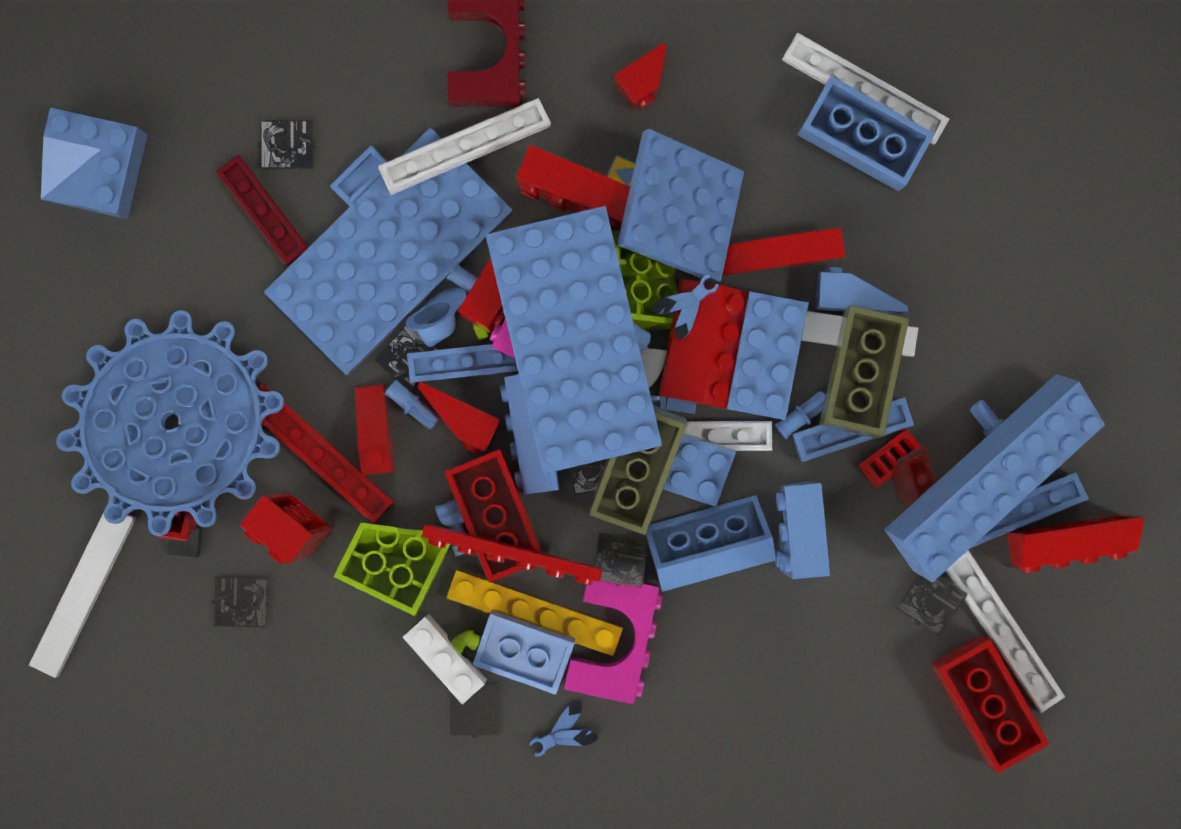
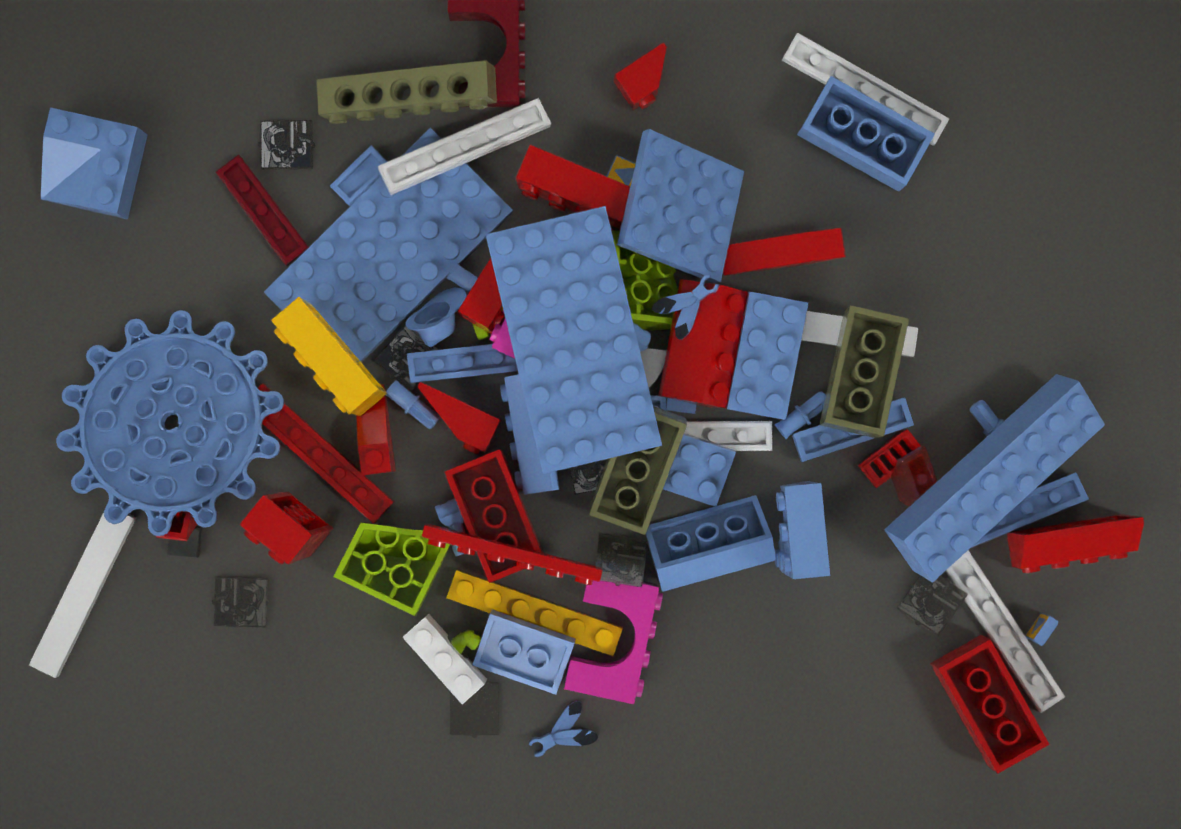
(328, 356): none -> yellow brick
(335, 91): none -> olive brick
(839, 290): medium blue slope -> none
(1041, 629): none -> medium blue tile

